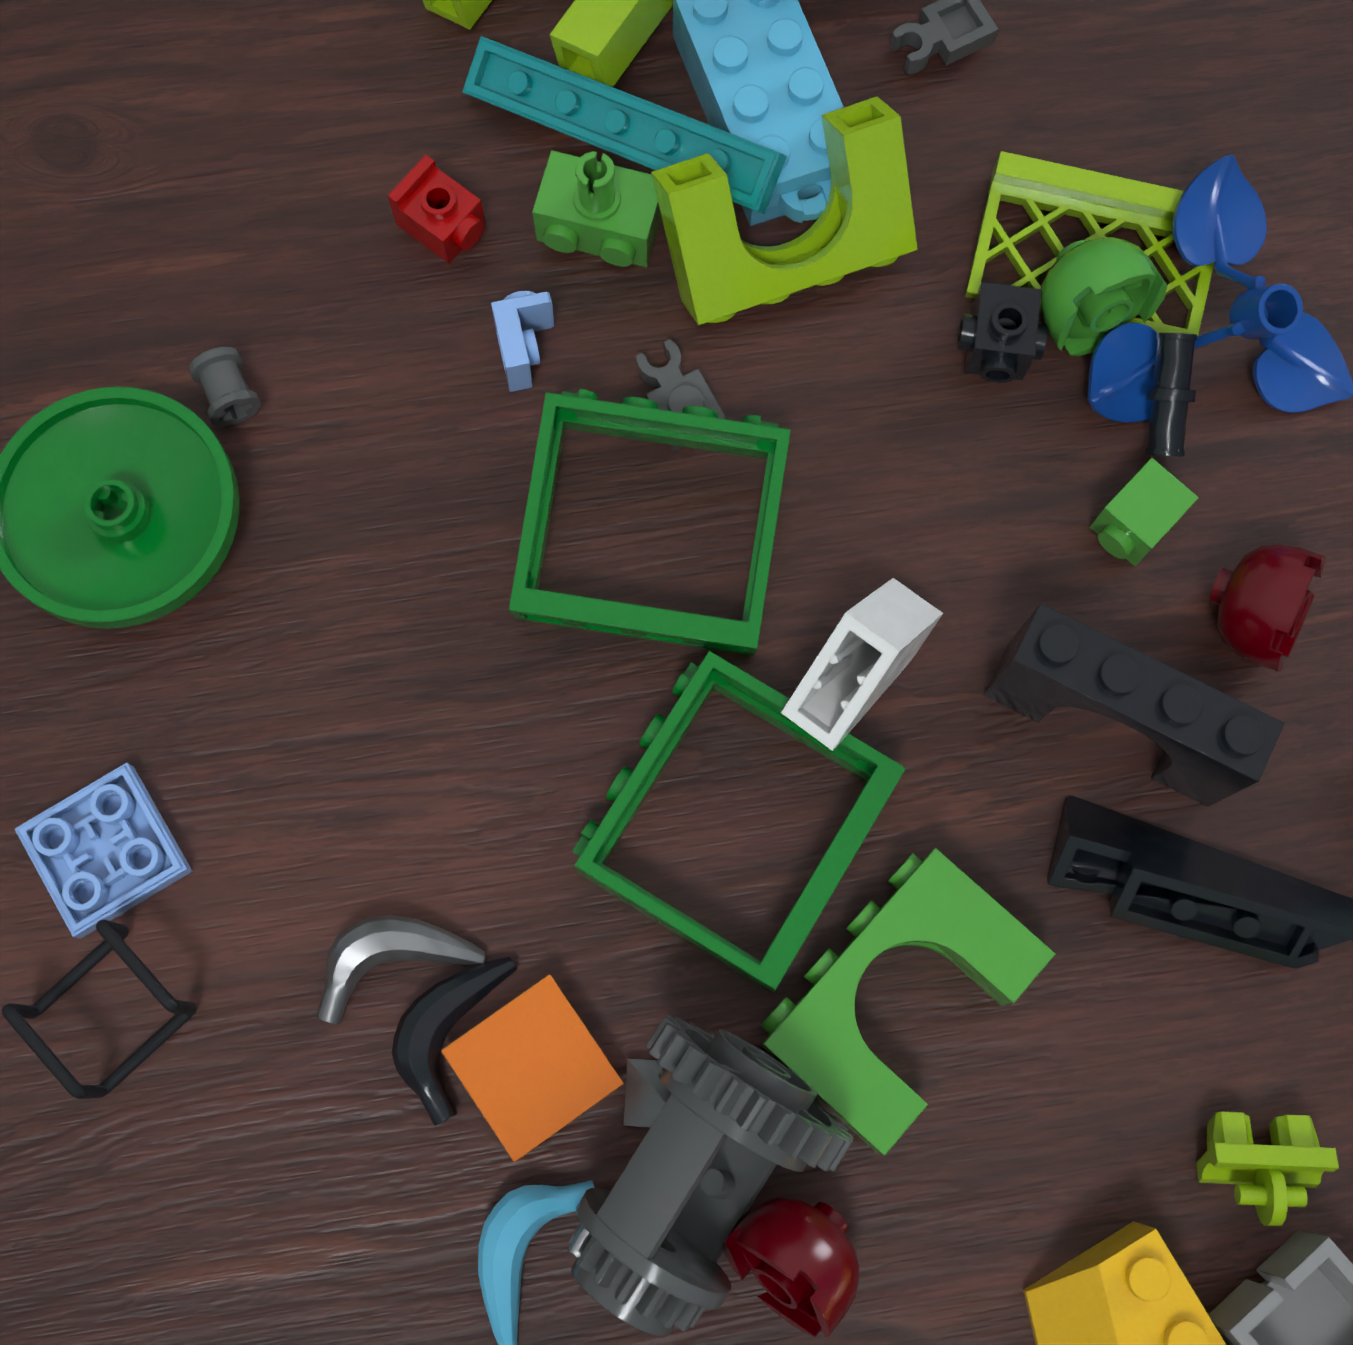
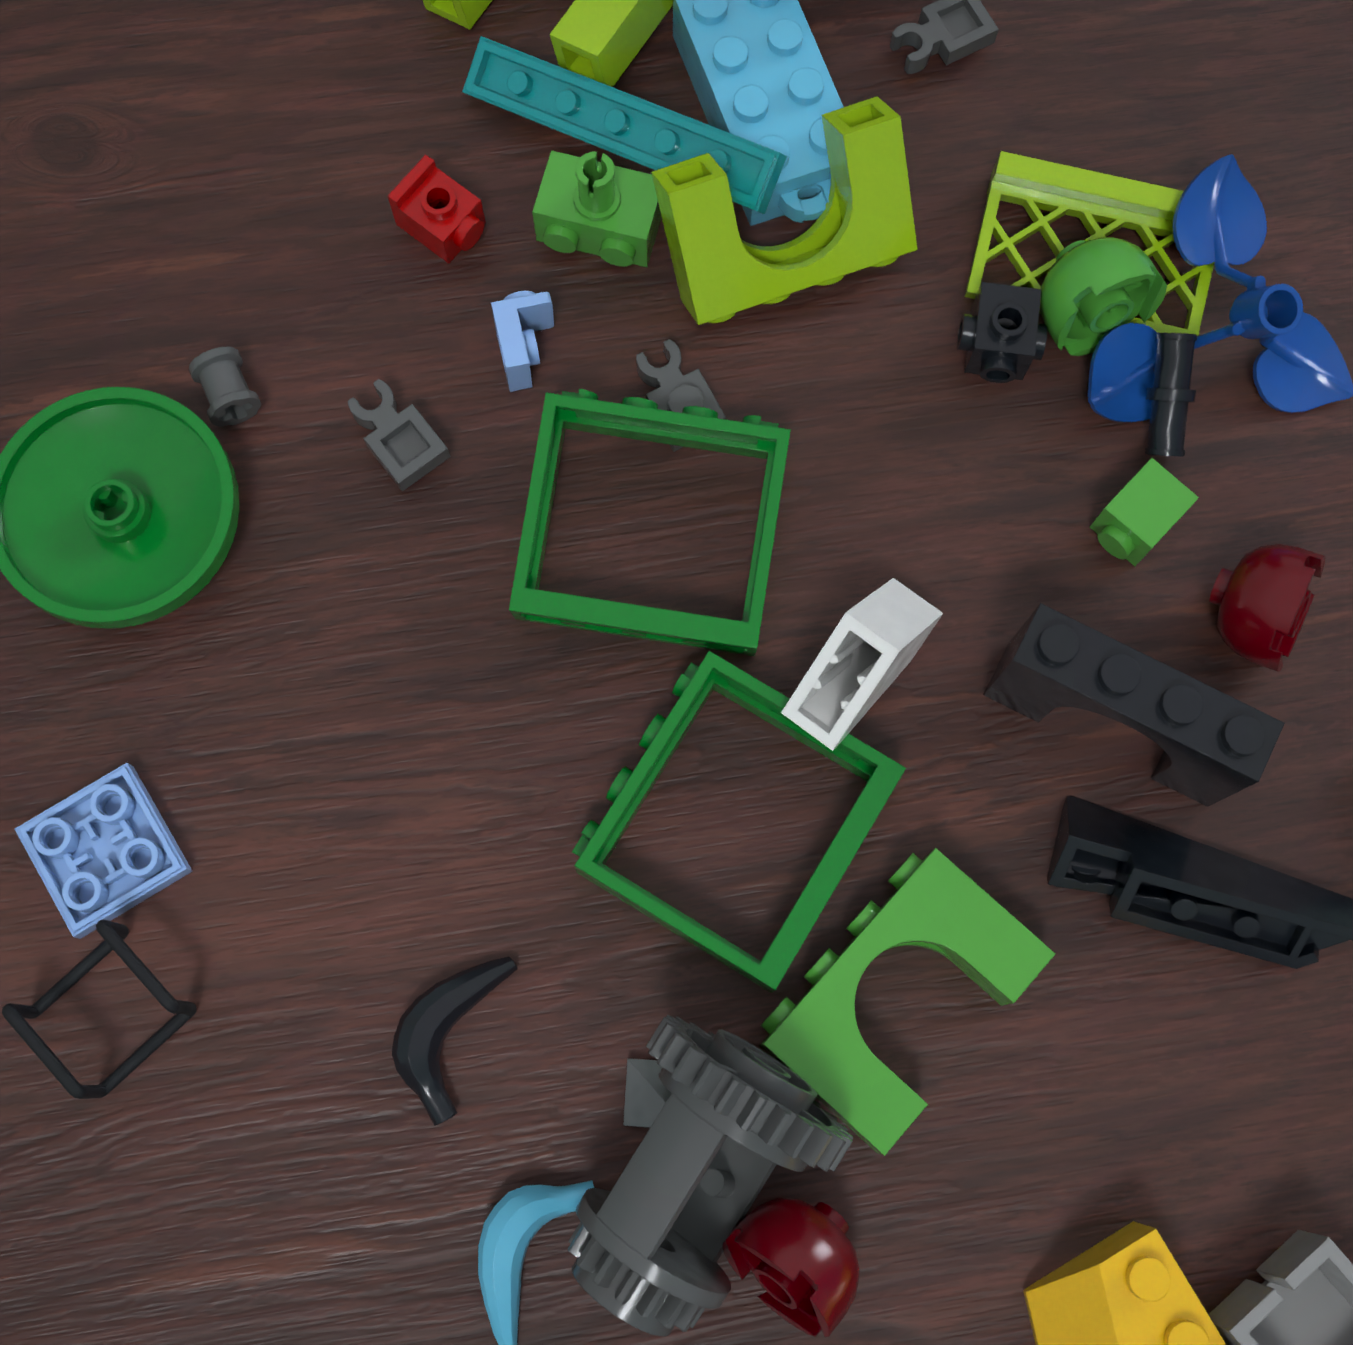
(382, 941): flat silver piece -> none
(400, 440): none -> dark grey plate
(532, 1067): orange tile -> none
(1265, 1174): lime hips -> none

